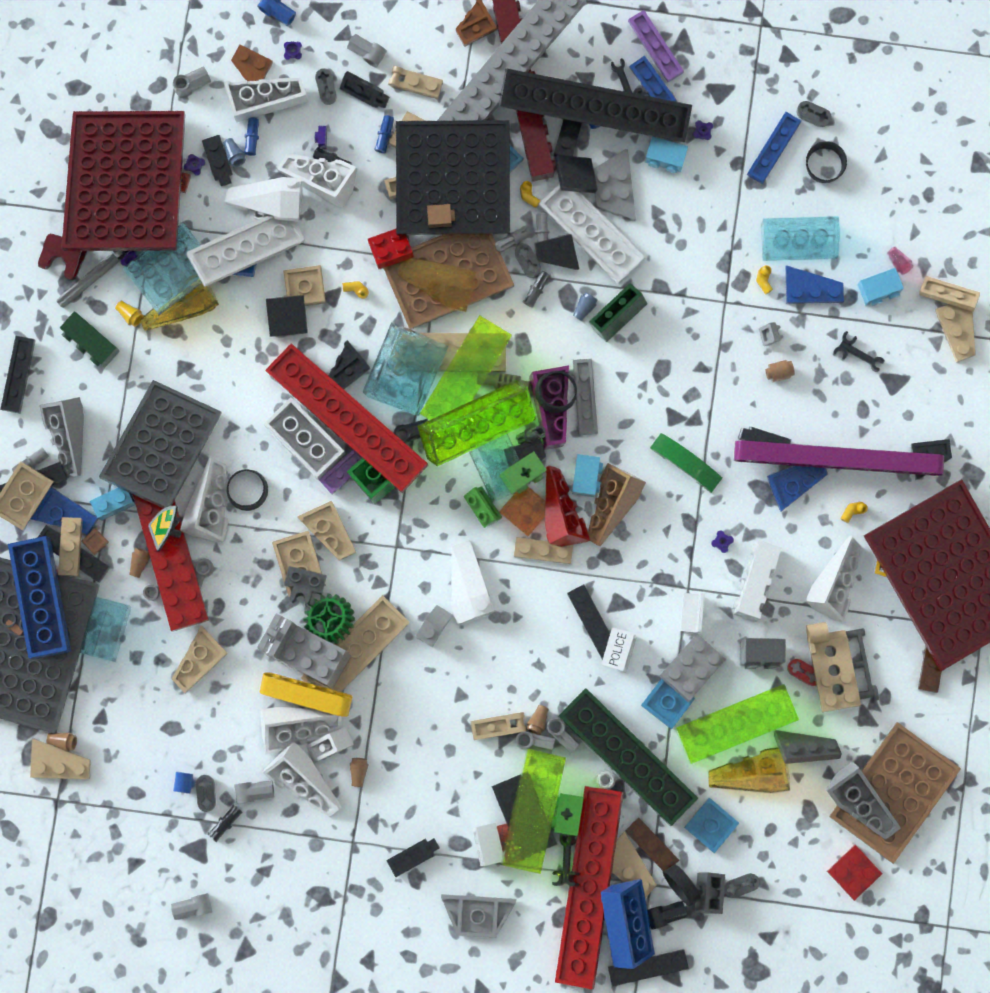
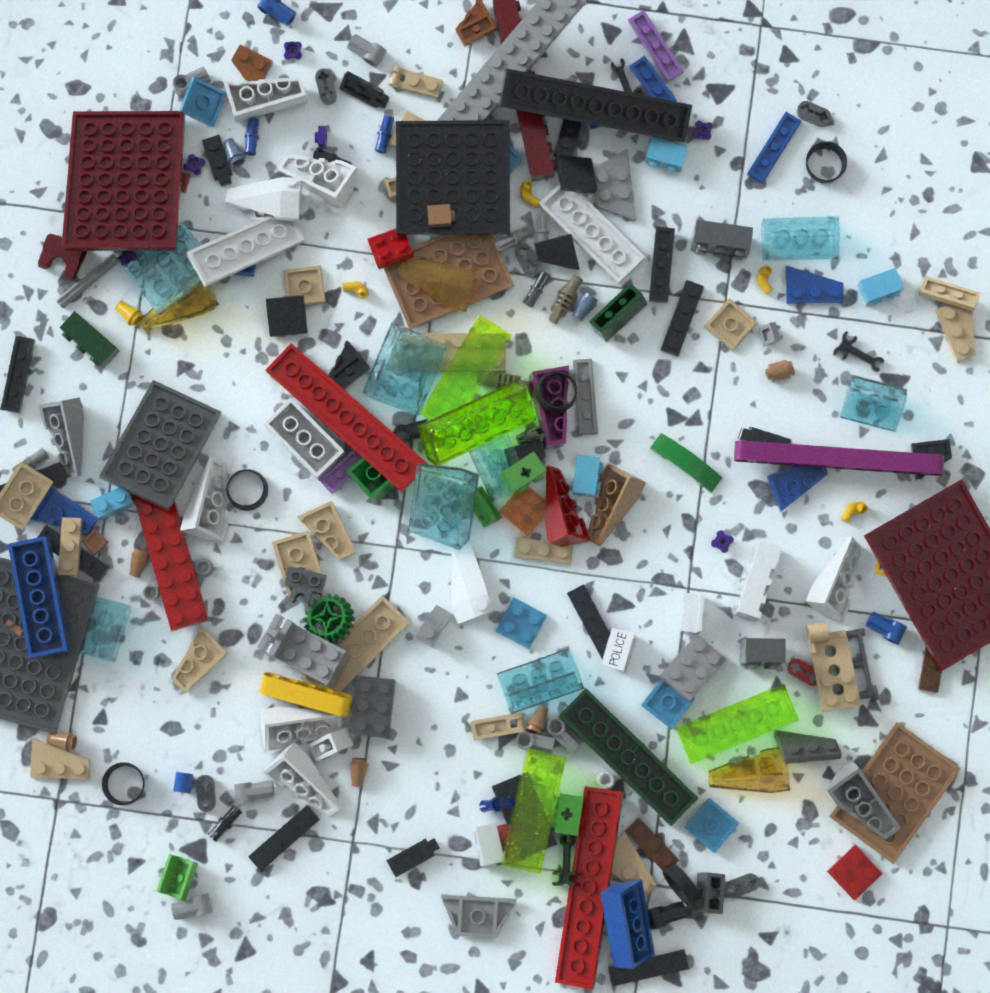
(105, 783): none -> black tyre
(164, 525): shield -> none
(177, 877): none -> bright green bracket
(202, 101): none -> dark azure plate
(284, 838): none -> black plate
(372, 707): none -> dark grey brick
(443, 504): none -> clear light blue slope
(497, 804): none -> clear blue axle
(521, 623): none -> dark azure plate
(540, 681): none -> clear light blue slope
(565, 299): none -> dark tan hinge
(661, 264): none -> black plate
(682, 318): none -> black plate
(721, 239): none -> dark grey brick
(730, 324): none -> tan tile
(874, 403): none -> clear light blue slope
(889, 629): none -> blue piece
(900, 261): clear pink cone -> none

